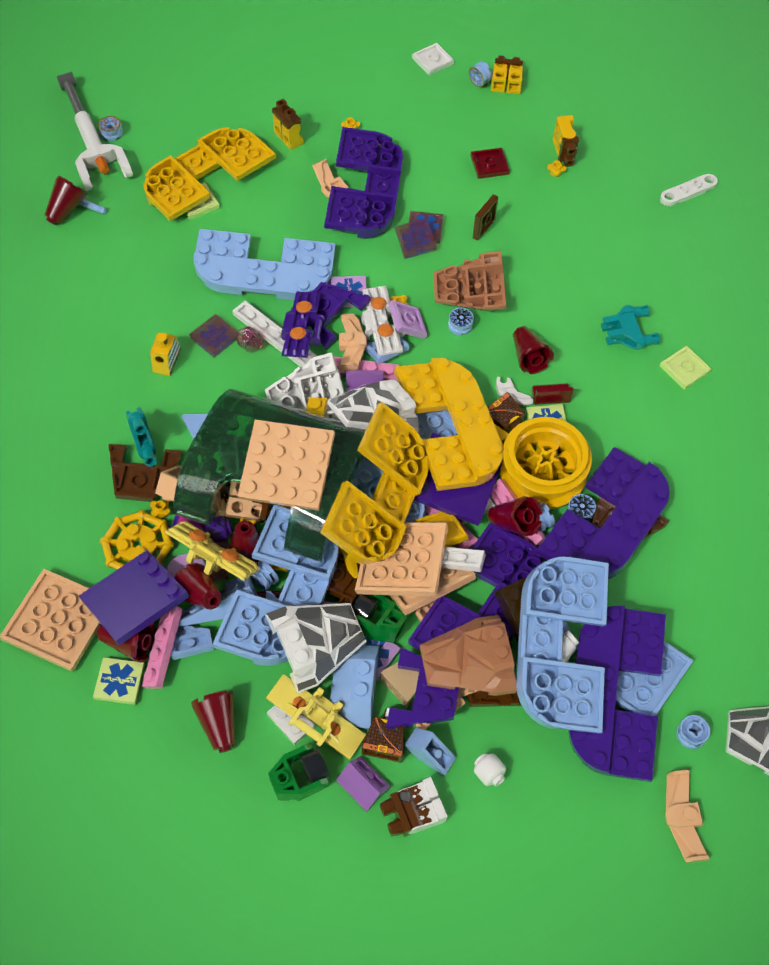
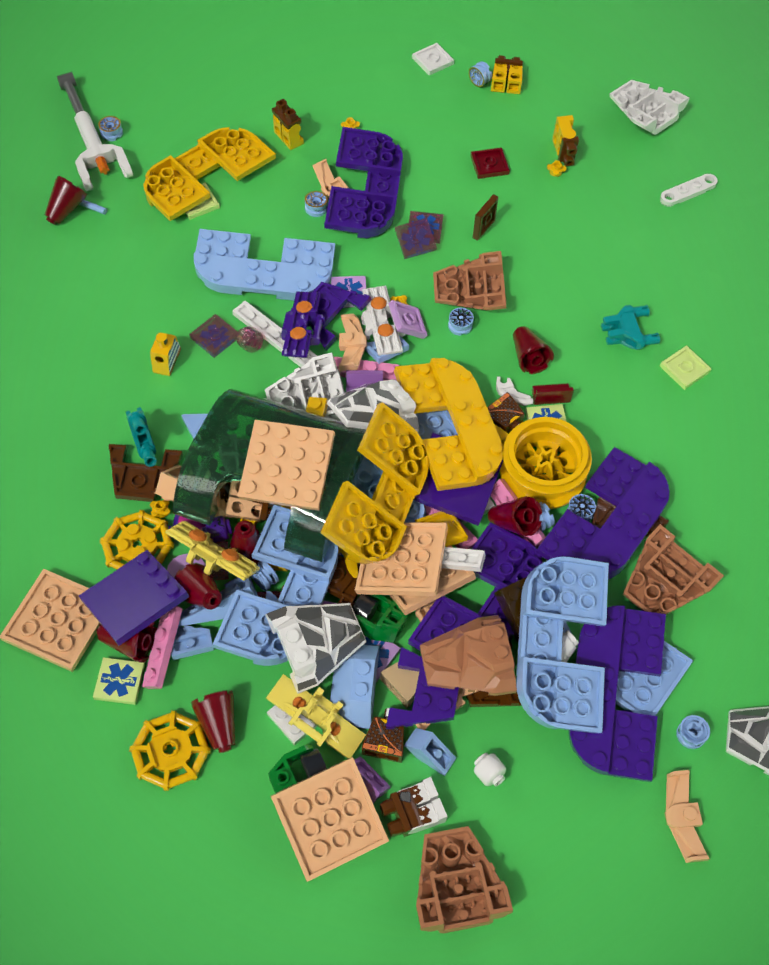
(169, 762): none -> yellow plate
(316, 203): none -> light blue wheel
(329, 819): none -> light nougat plate
(458, 884): none -> nougat wedge
(649, 107): none -> white wedge
(668, 575): none -> nougat wedge

